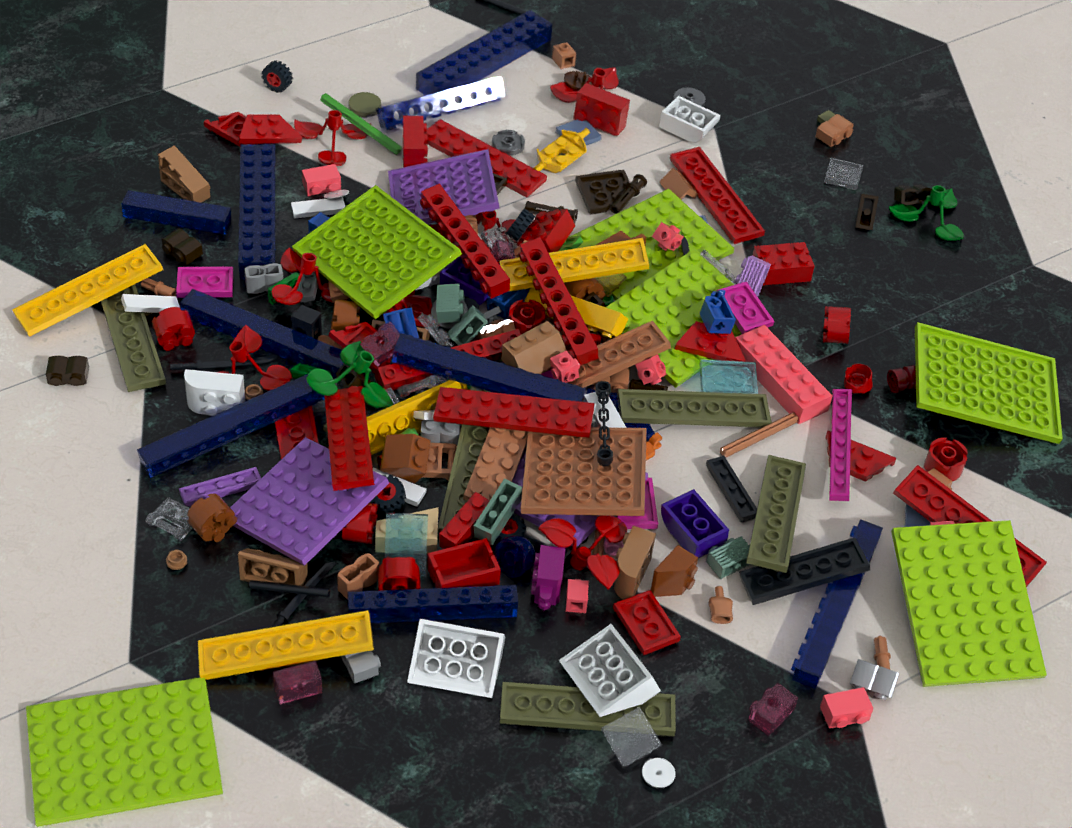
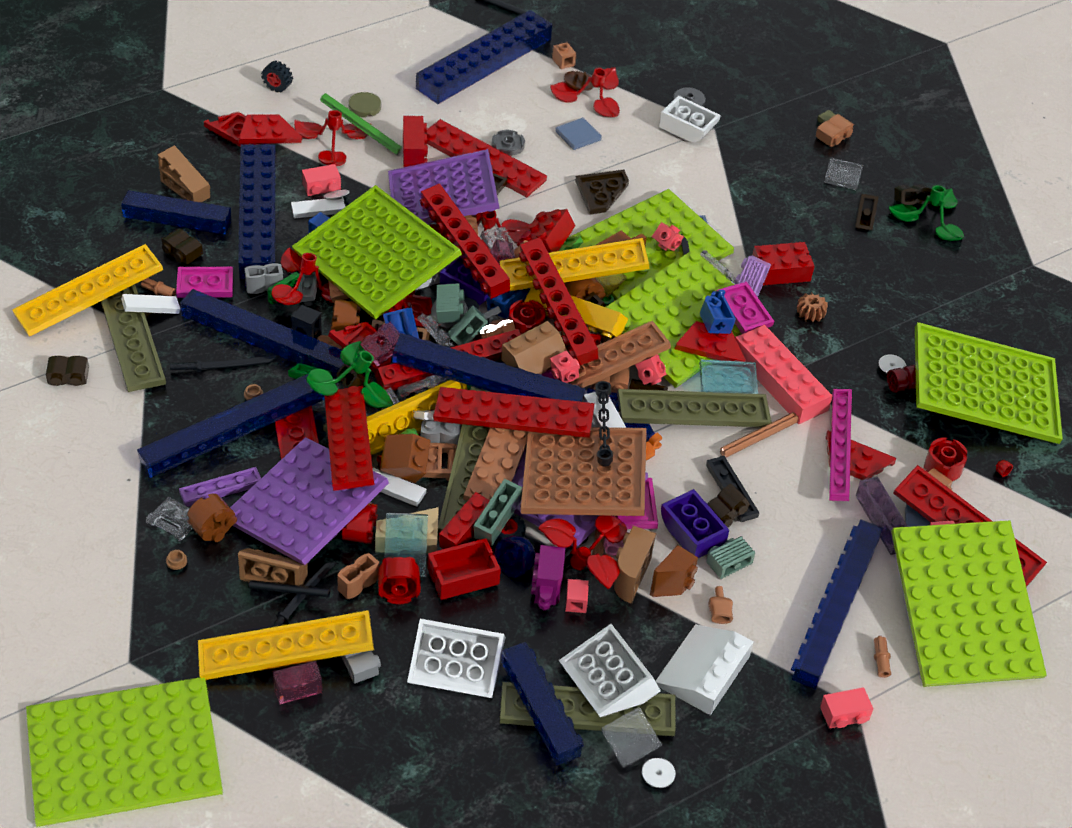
(173, 328): red brick -> none
(213, 391): white brick -> none
(248, 342): red plant -> none
(390, 501): black wheel -> none
(436, 603): clear blue brick -> none
(493, 85): clear blue brick -> none
(520, 224): black wheel -> none
(531, 207): dark brown pin -> none
(541, 703): none -> clear blue brick
(568, 143): yellow plate -> none
(601, 109): red brick -> none
(632, 189): dark brown pin -> none
(646, 622): red plate -> none
(677, 184): nougat panel -> none
(705, 666): none -> white slope
(717, 195): red plate -> none
(729, 504): none -> dark brown brick
(772, 709): clear pink brick -> none
(776, 514): olive plate -> none
(806, 571): black plate -> none
(812, 307): none -> nougat gear
(837, 324): red brick -> none
(858, 378): red hair -> none
(875, 679): light grey brick -> none
(880, 509): none -> clear purple brick
(890, 362): none -> white piece
(1004, 467): none -> red hinge

